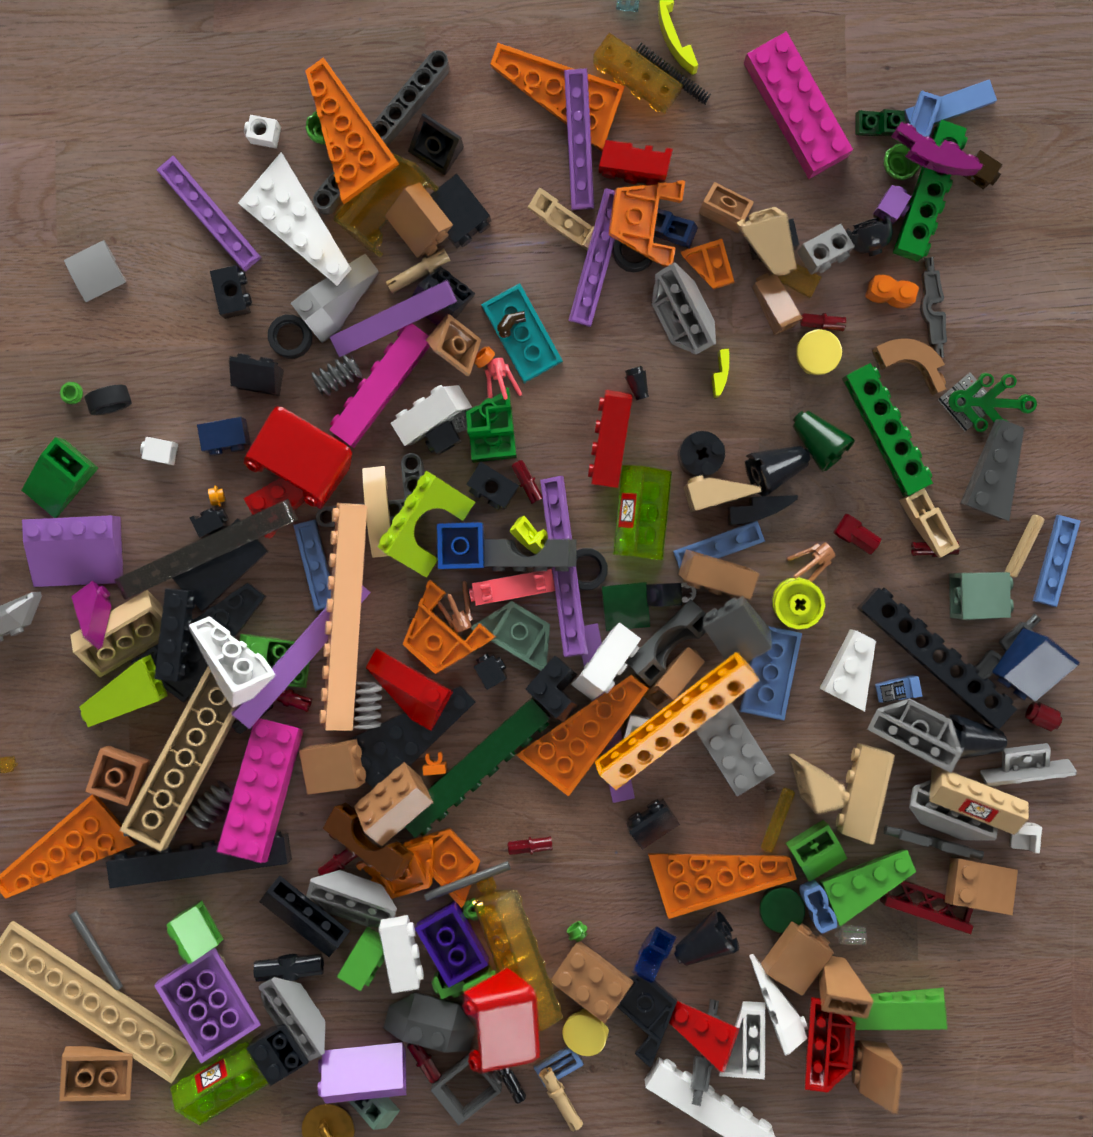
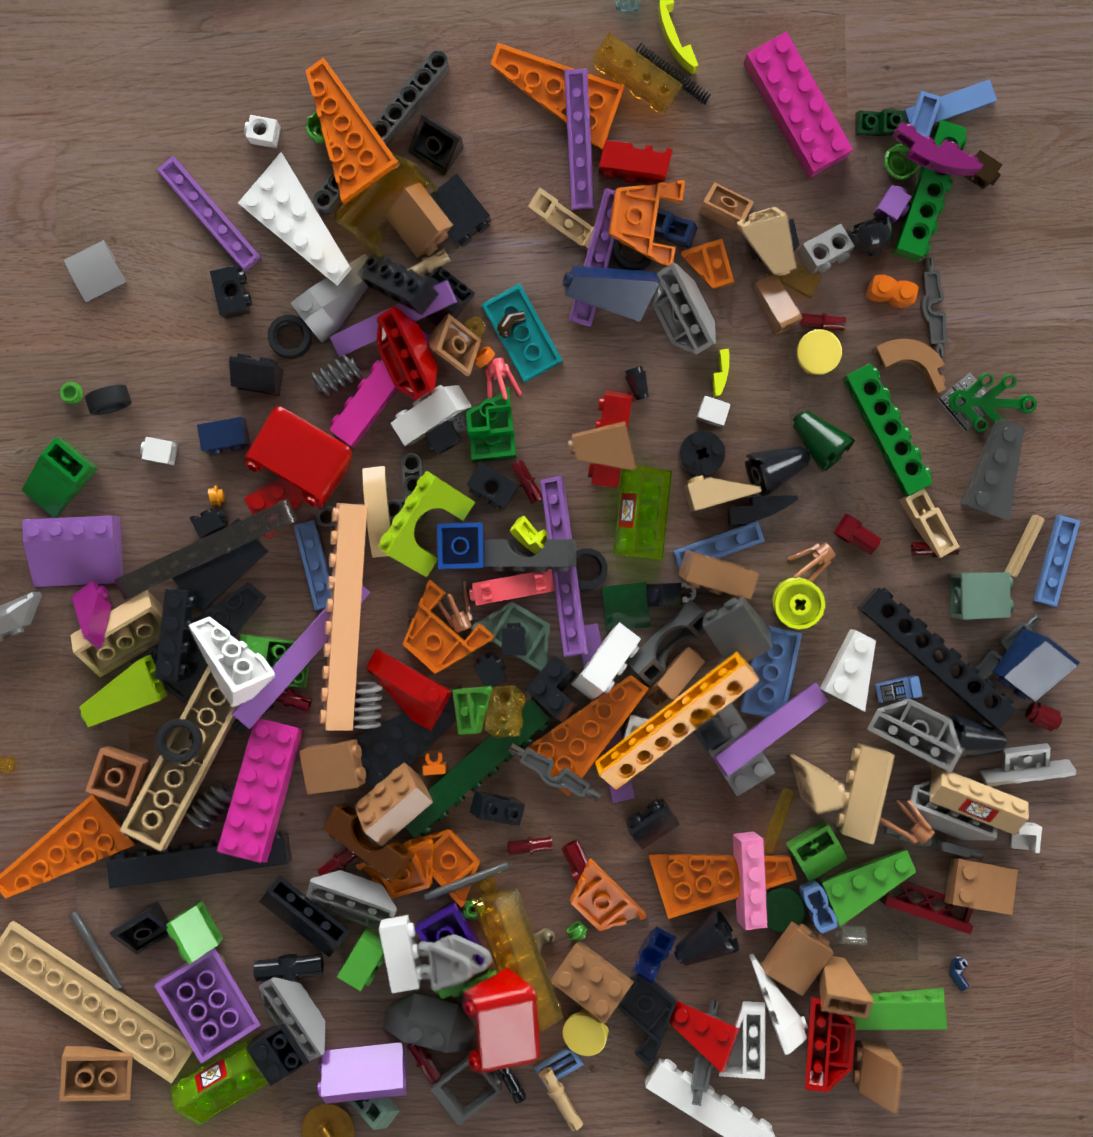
(142, 929): none -> black slope
(161, 740): none -> black tyre
(398, 283): none -> black brick
(406, 353): none -> red wedge
(451, 960): none -> light grey piece
(471, 708): none -> bright green wing
(476, 321): none -> clear yellow plate
(497, 808): none -> black brick
(499, 711): none -> clear yellow brick
(513, 639): none -> black brick
(544, 936): none -> dark tan arm
(565, 778): none -> dark grey piece
(575, 857): none -> dark red piece
(603, 900): none -> orange wing
(605, 446): none -> medium nougat slope
(612, 289): none -> dark blue slope
(713, 411): none -> white panel
(713, 734): none -> black brick
(751, 904): none -> bright pink arch
(770, 729): none -> medium lavender tile
(921, 830): none -> nougat plant
(956, 970): none -> dark blue arm

